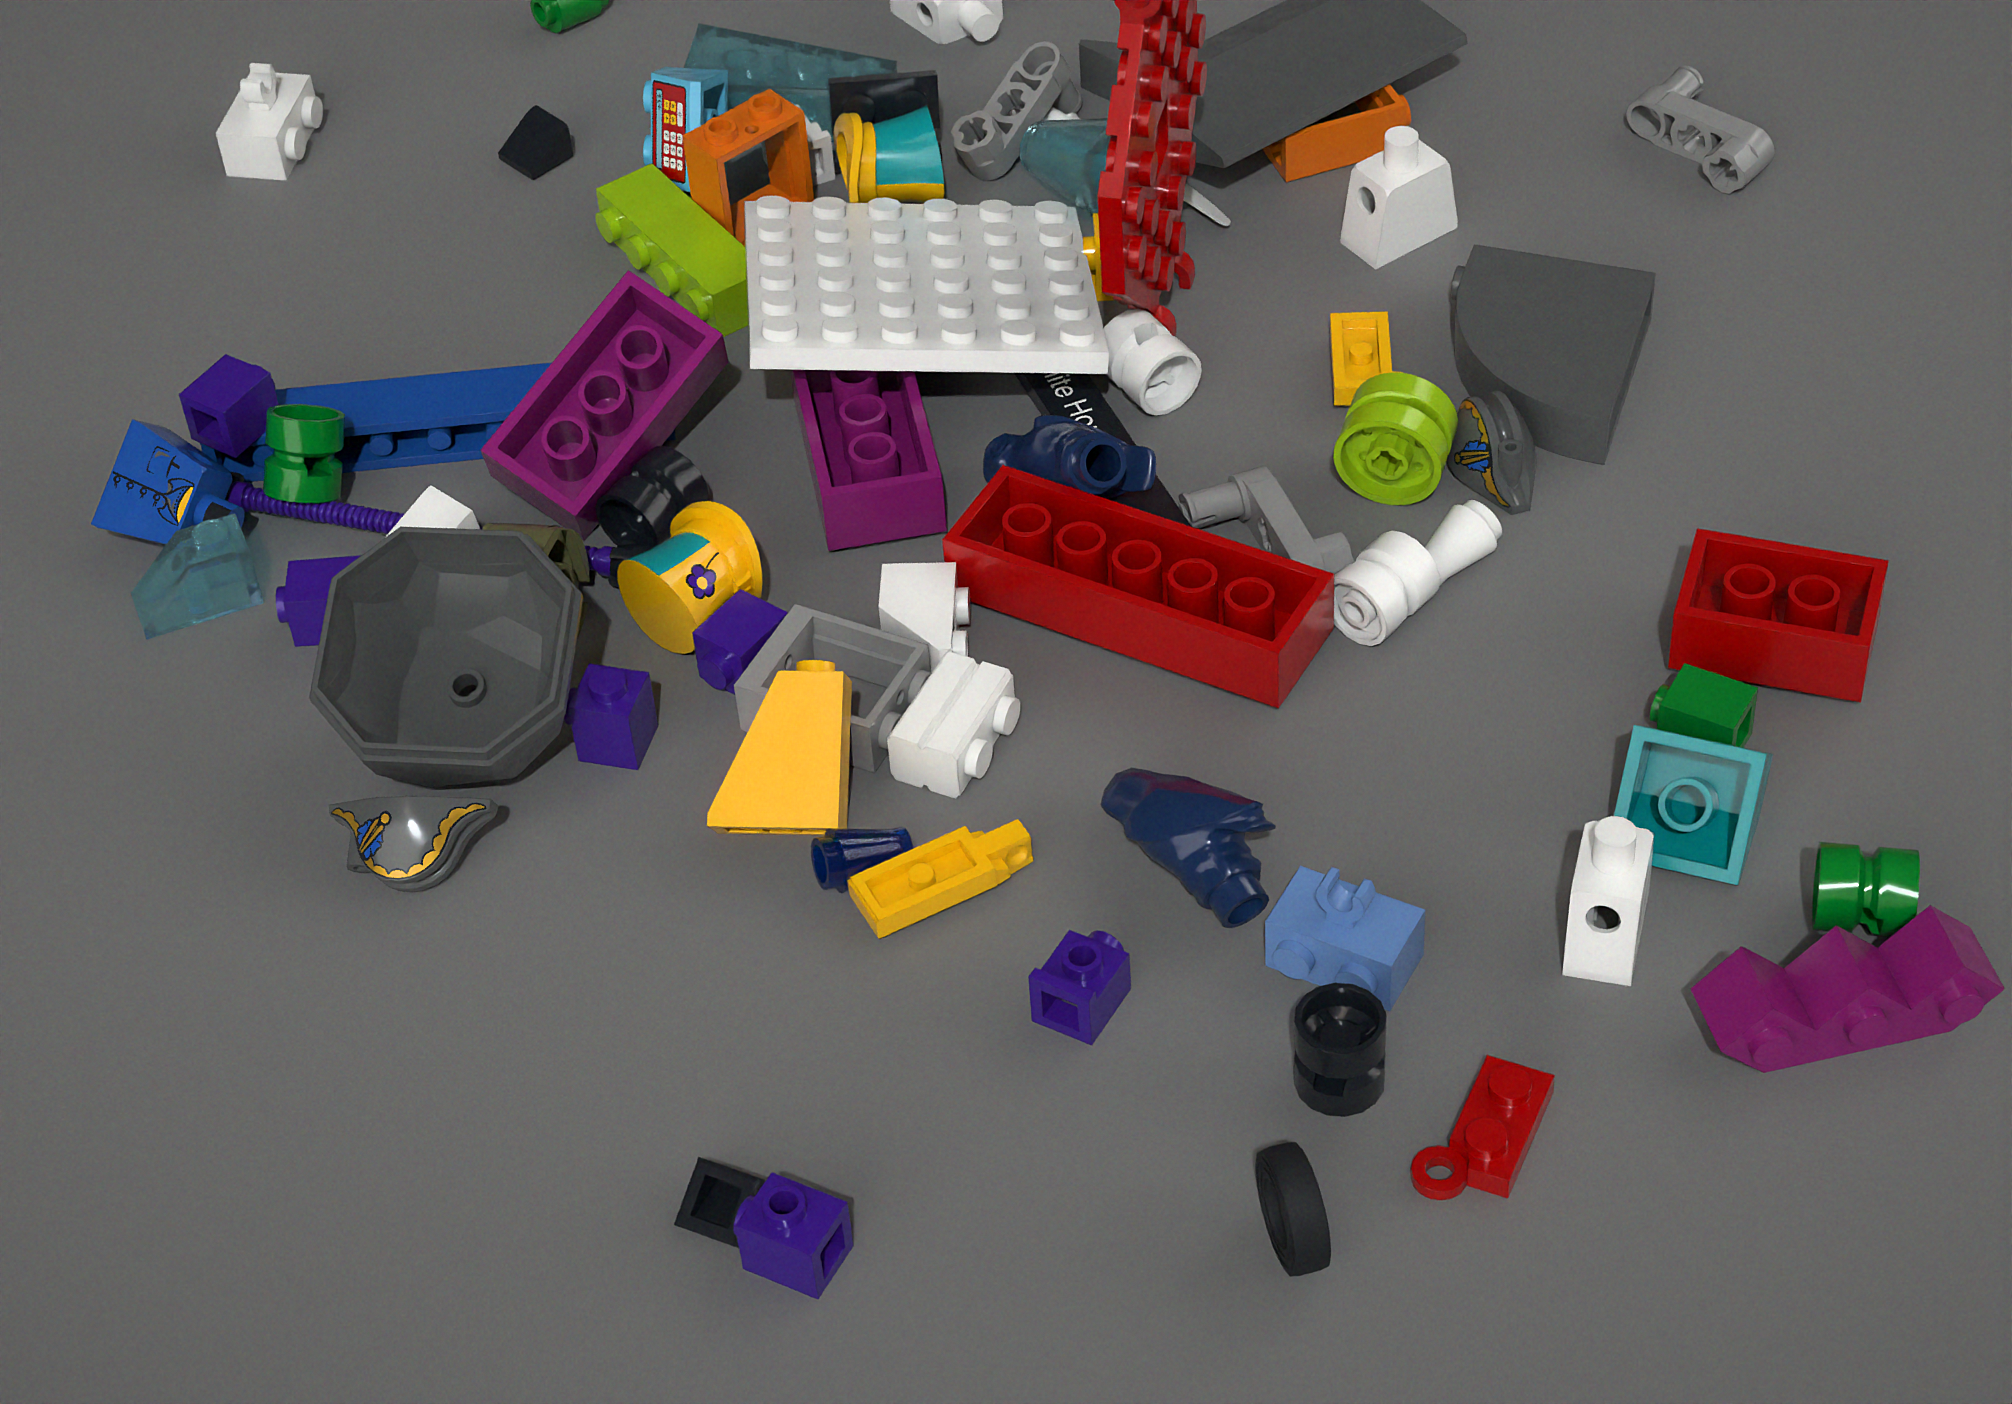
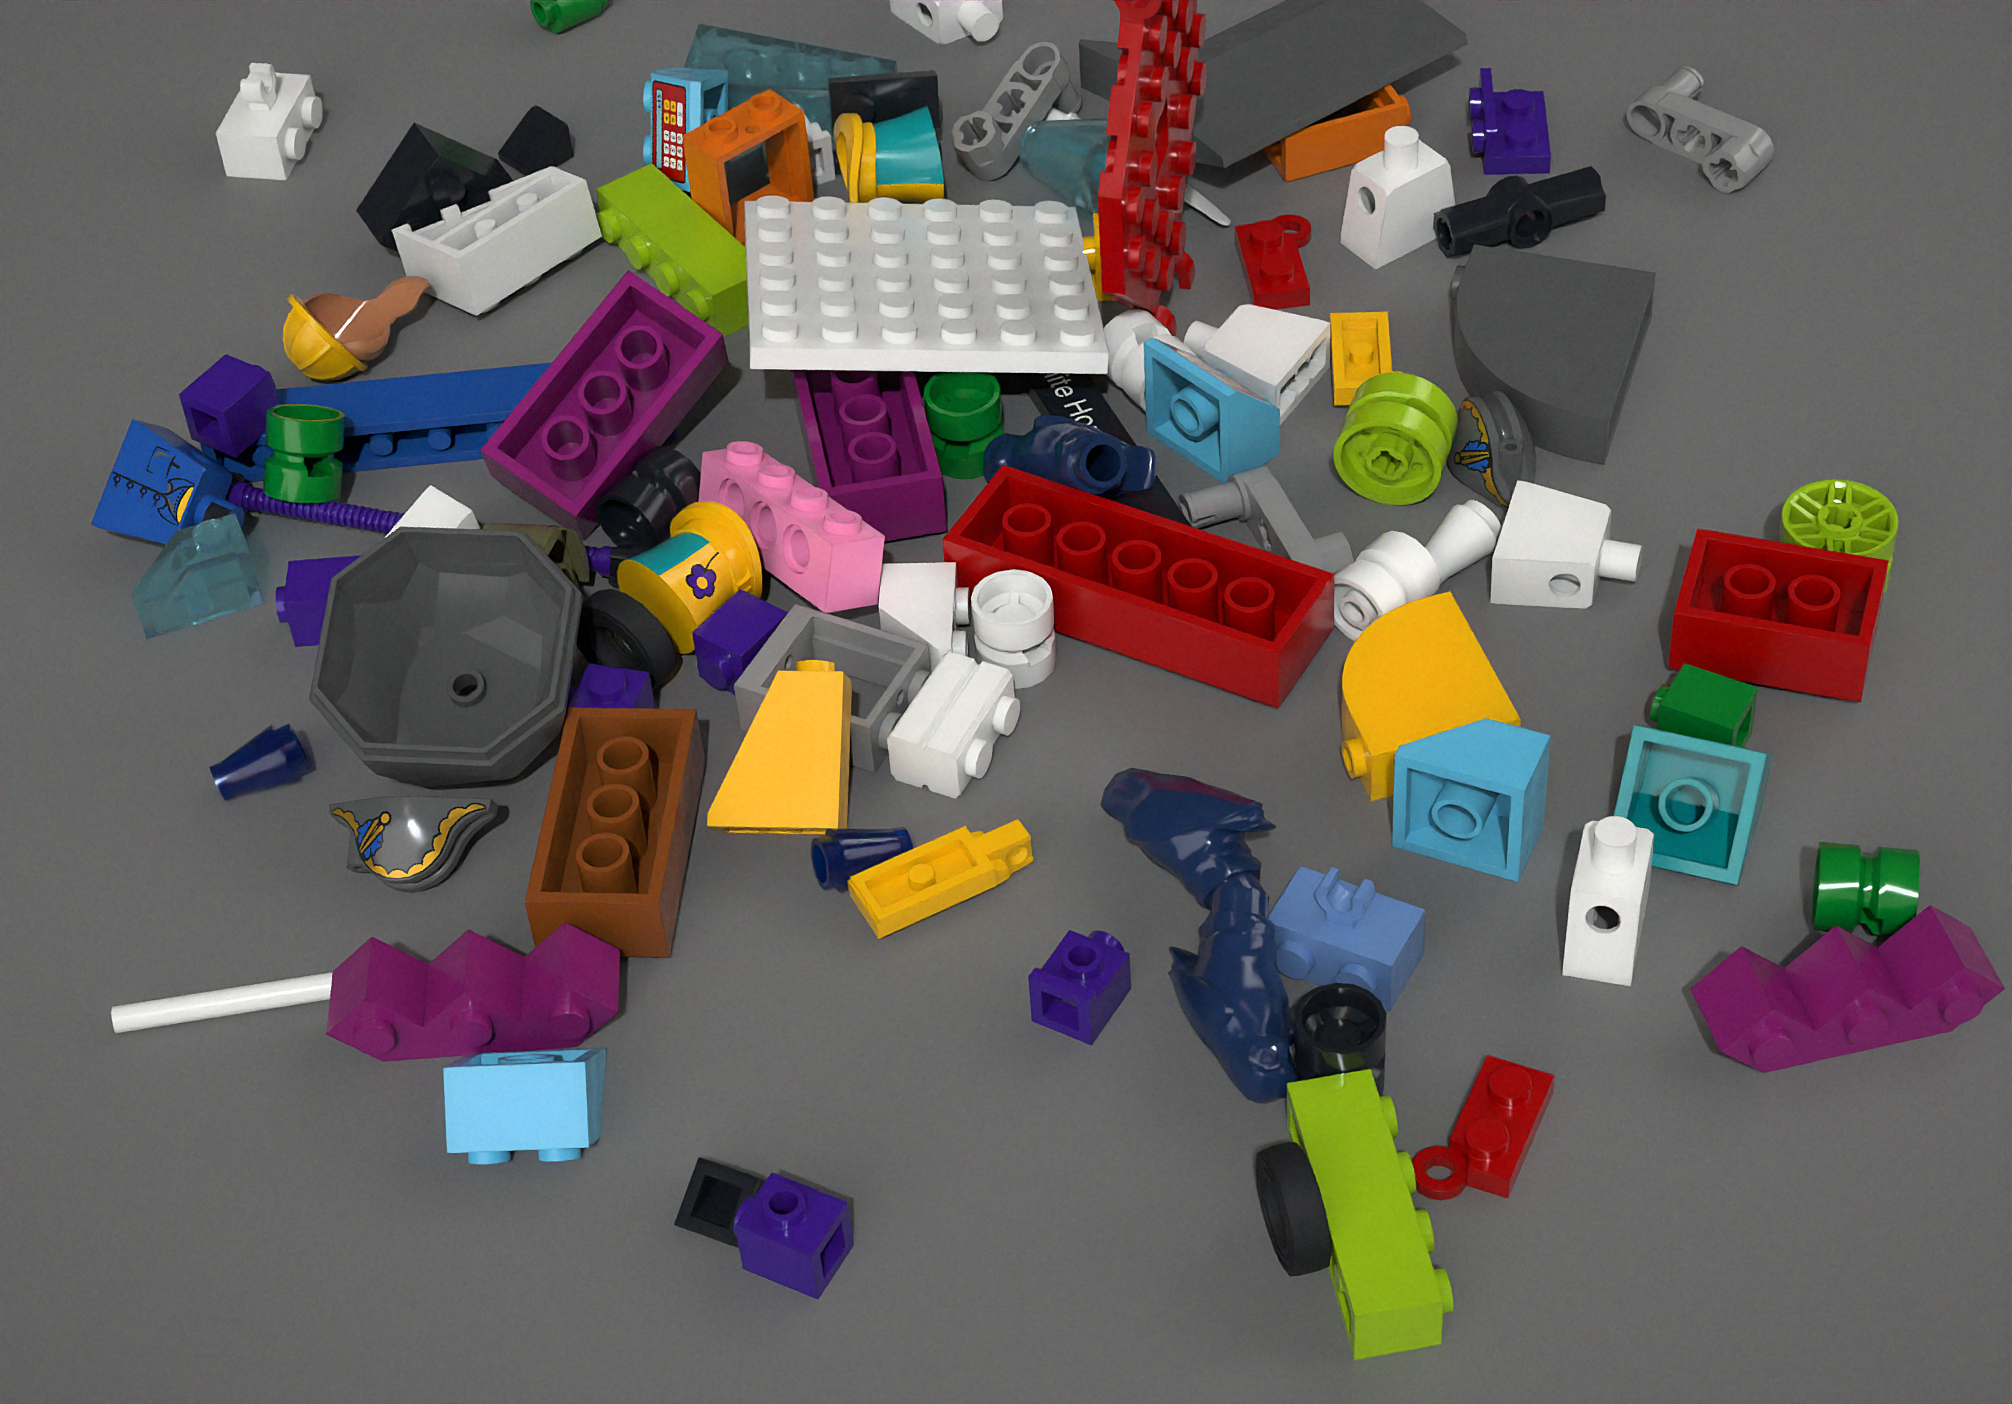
(221, 1002): none -> white bar
(262, 763): none -> clear blue cone
(337, 334): none -> piece
(425, 177): none -> black brick
(474, 997): none -> magenta brick
(501, 244): none -> white wedge
(524, 1103): none -> medium azure slope
(618, 613): none -> black tyre
(618, 827): none -> dark orange brick
(797, 528): none -> bright pink brick
(963, 420): none -> green wheel
(1015, 625): none -> white wheel
(1206, 413): none -> medium azure slope
(1238, 995): none -> dark blue animal
(1266, 352): none -> white torso
(1273, 261): none -> red hinge
(1377, 1238): none -> lime brick
(1410, 680): none -> yellow brick
(1473, 796): none -> medium azure slope
(1509, 129): none -> dark purple bracket
(1519, 211): none -> black piece
(1557, 550): none -> white torso
(1841, 519): none -> lime wheel

